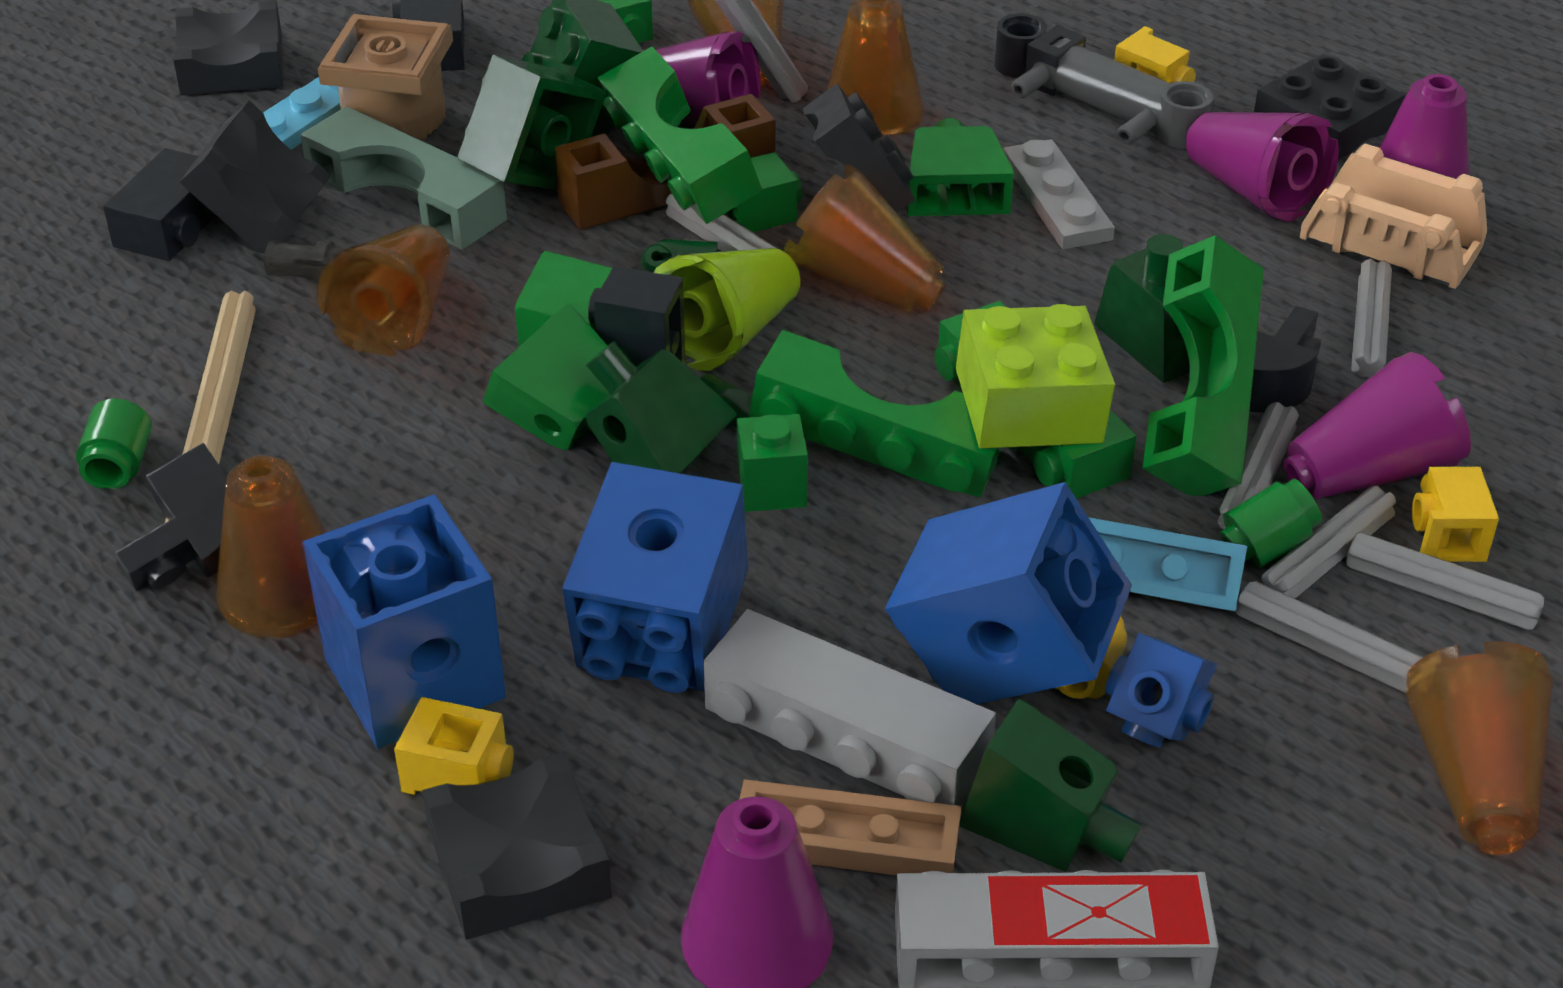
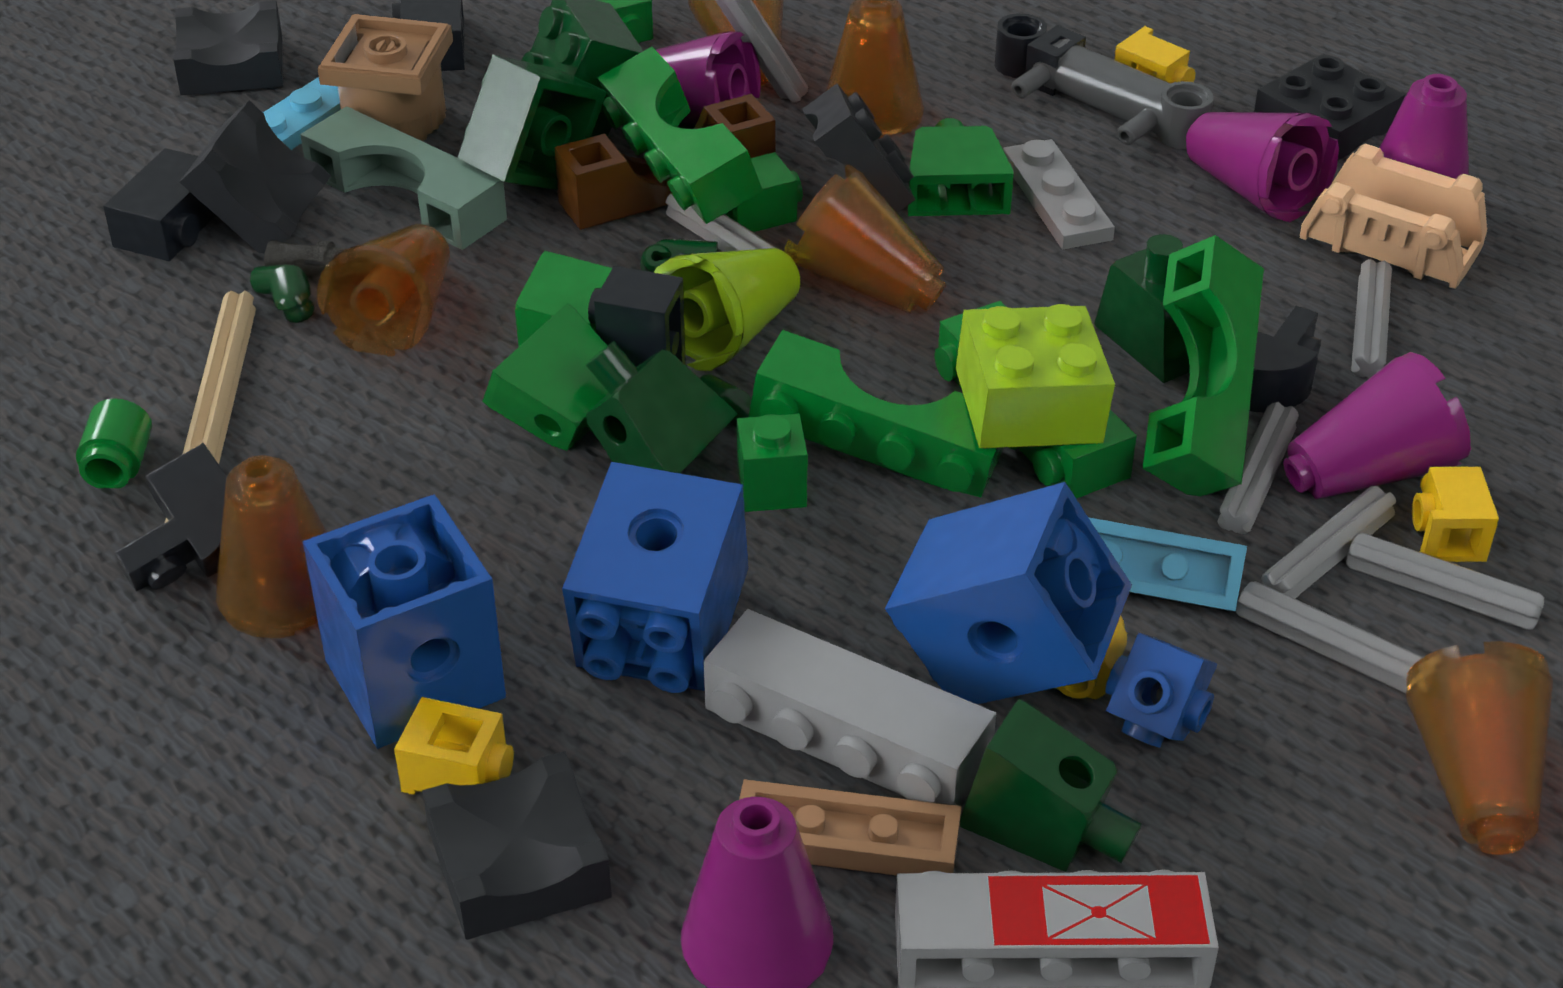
(288, 287): none -> dark green arm
(1272, 521): green brick -> none

